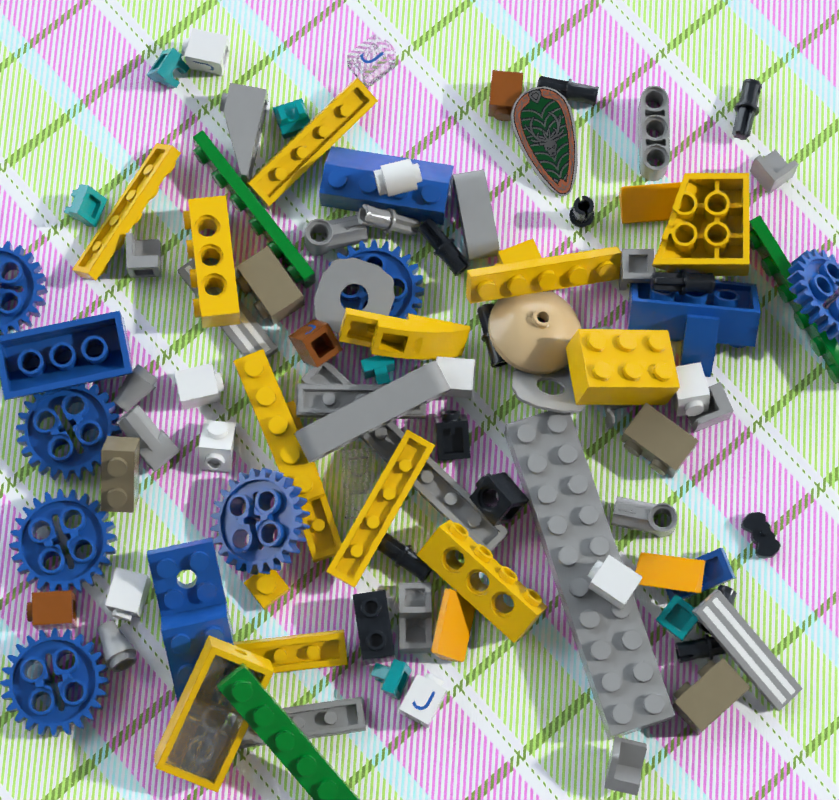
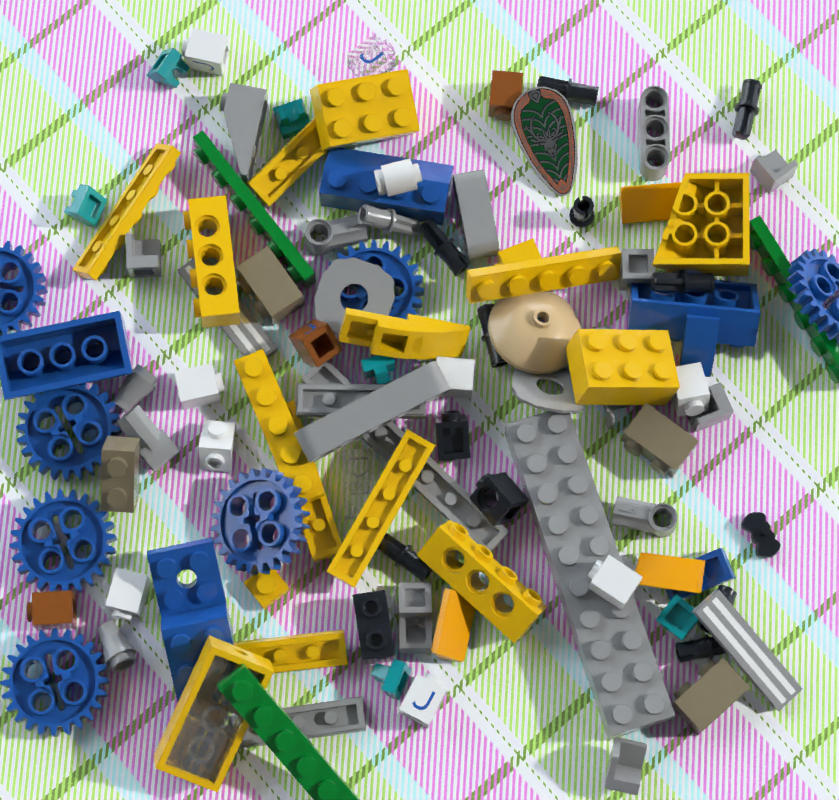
(364, 109): none -> yellow brick

